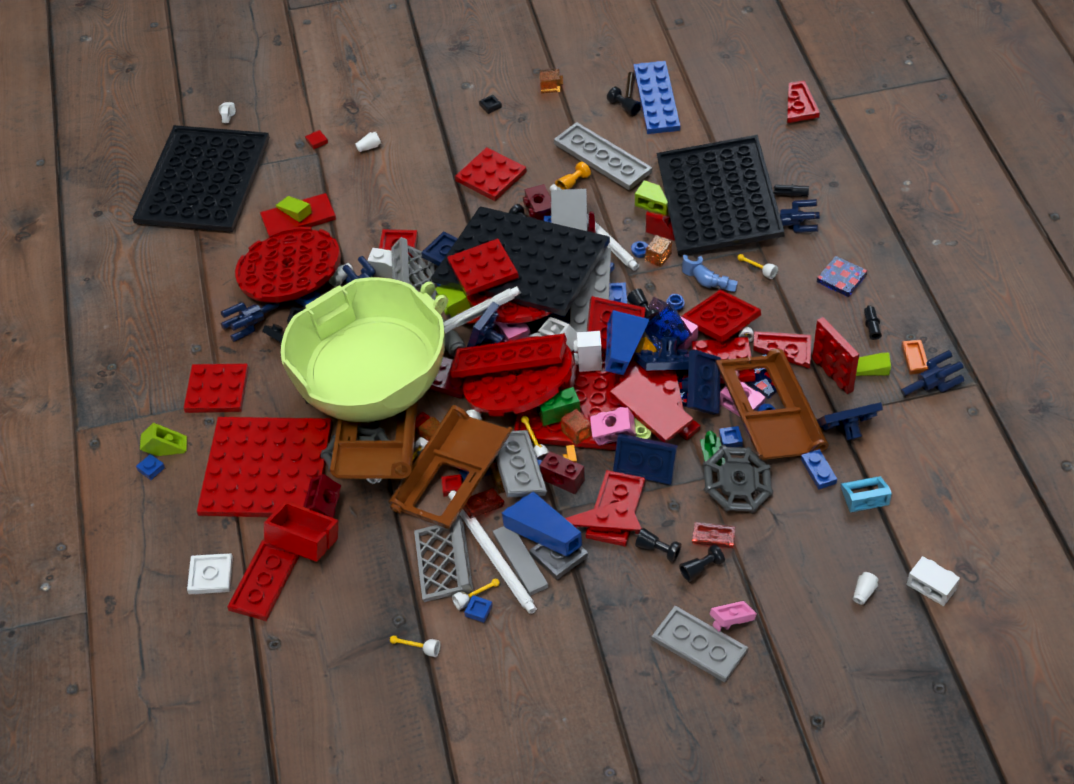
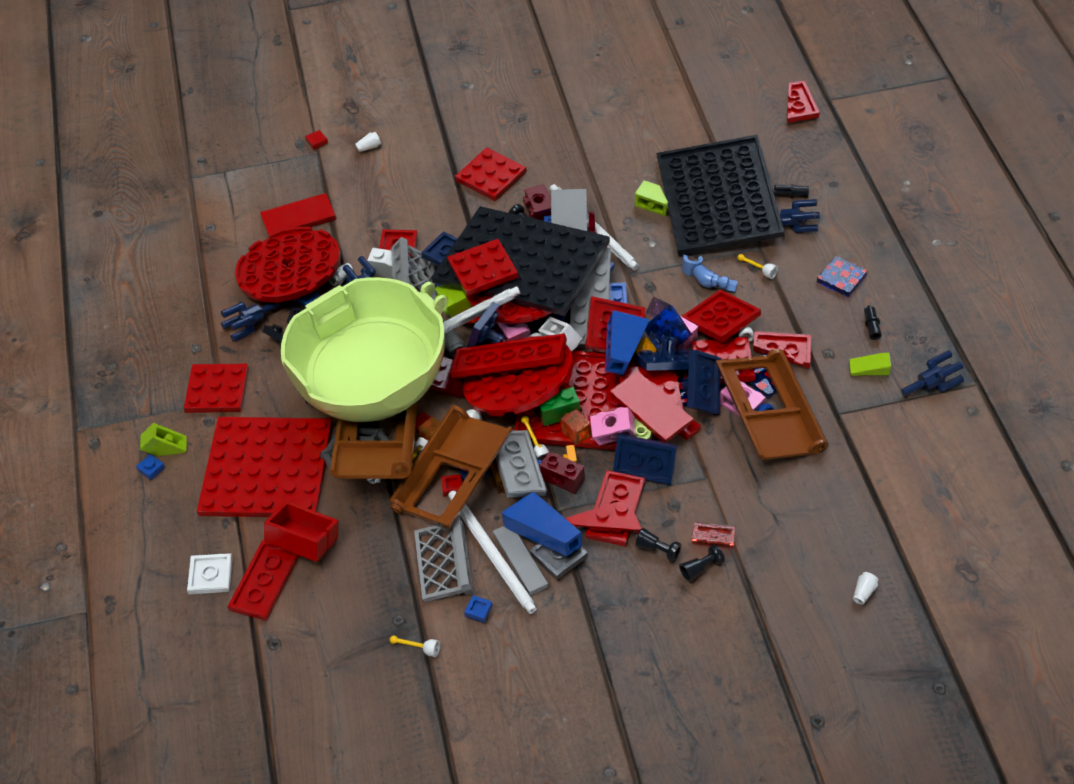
(202, 178): black plate -> none
(227, 110): white piece -> none
(294, 208): lime slope -> none
(322, 495): dark red brick -> none
(462, 599): hinge -> none
(483, 503): clear red plate -> none
(490, 104): black tile -> none
(550, 81): clear orange brick -> none
(569, 180): light orange piece -> none
(589, 351): white brick -> none
(603, 156): light grey plate -> none
(630, 81): dark brown piece -> none
(631, 106): black piece -> none
(638, 298): black piece -> none
(639, 249): blue plate -> none
(656, 97): plate -> none
(658, 250): clear orange brick -> none
(659, 225): red slope -> none
(676, 300): blue plate -> none
(699, 643): light grey tile -> none
(710, 446): green hinge -> none
(730, 486): dark grey plate -> none
(731, 436): blue plate -> none
(732, 614): bright pink plate -> none
(819, 469): plate -> none
(835, 355): red plate -> none
(850, 418): dark blue plate -> none
(866, 499): medium azure tile -> none
(914, 356): orange tile -> none
(933, 581): white brick -> none

